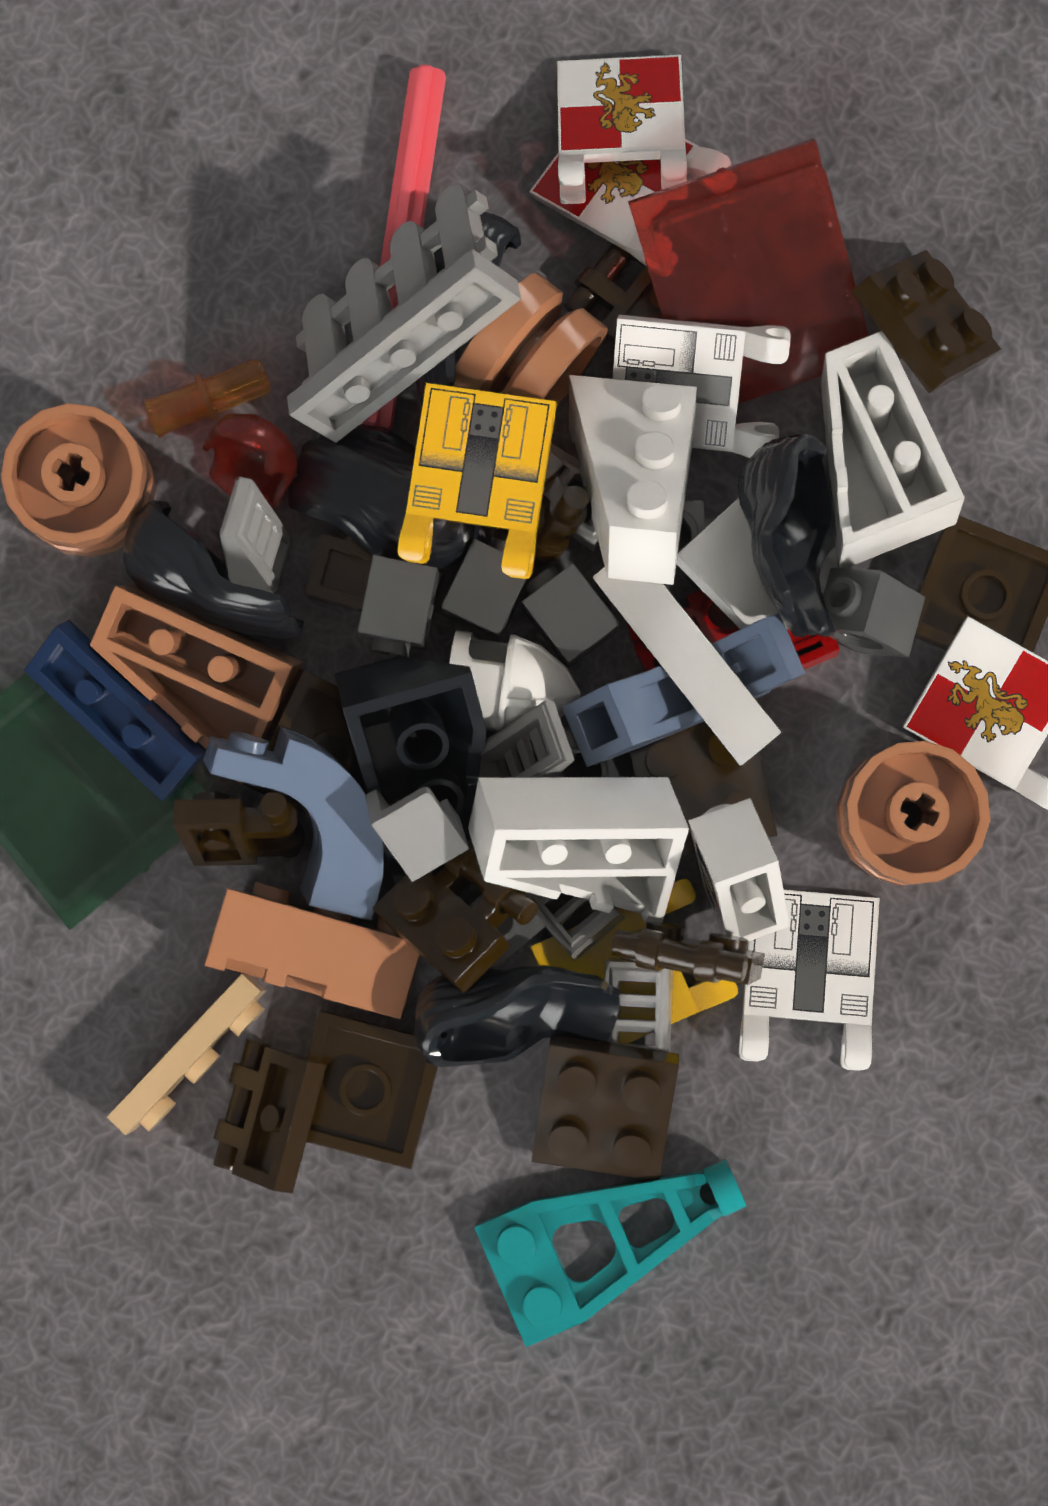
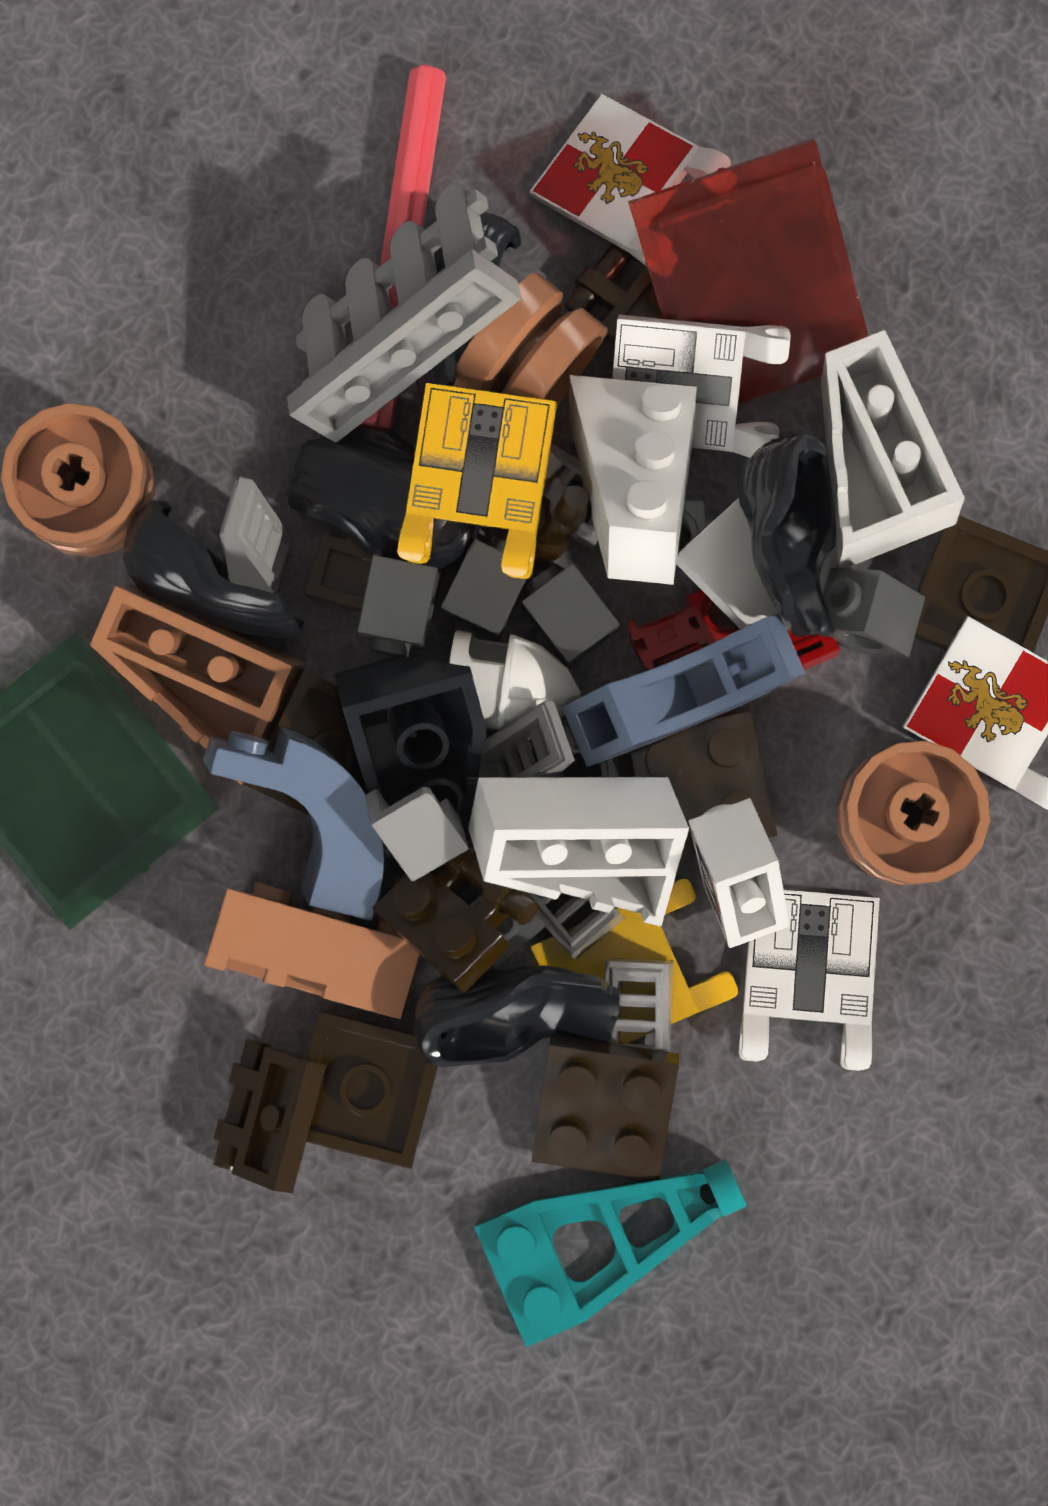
(115, 711): dark blue plate -> none
(189, 1056): tan plate -> none
(207, 397): clear orange axle -> none
(227, 833): dark brown plate -> none
(253, 450): clear red hair -> none
(619, 114): flag -> none
(692, 664): white sticker -> none
(711, 961): dark brown plate -> none
(927, 320): dark brown plate -> none

